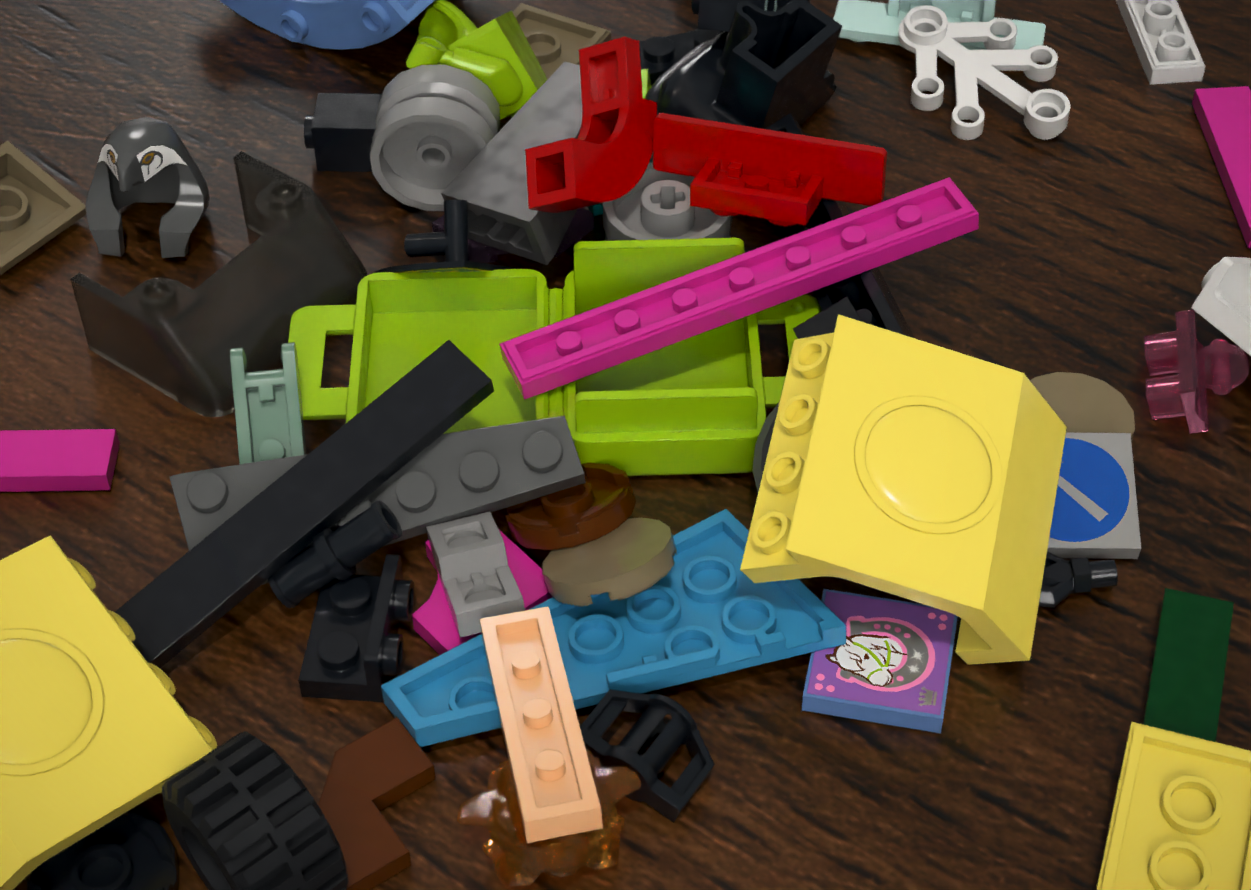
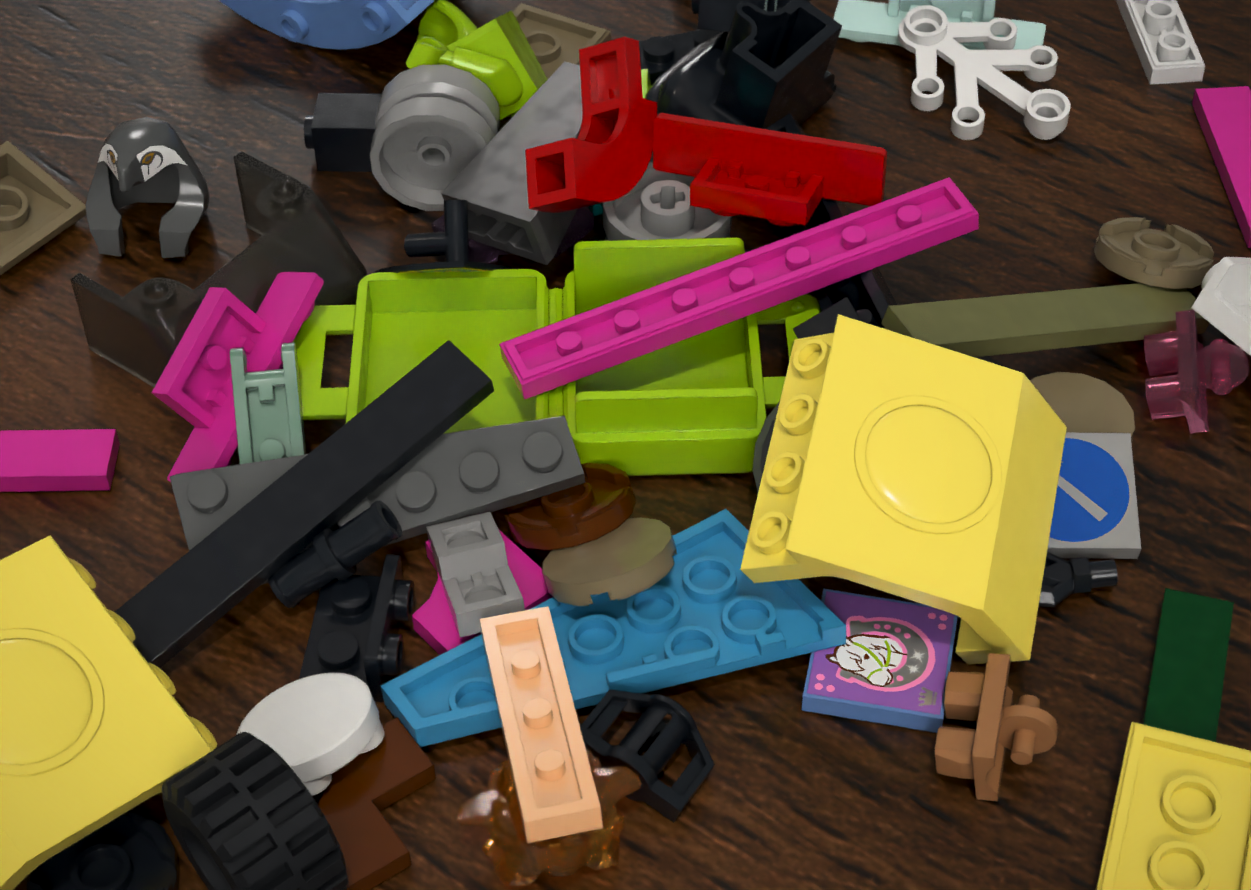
(199, 371): none -> dark pink bracket
(317, 725): none -> white tile
(1000, 725): none -> medium nougat hips
(1043, 319): none -> olive tile
(1152, 256): none -> dark tan tile

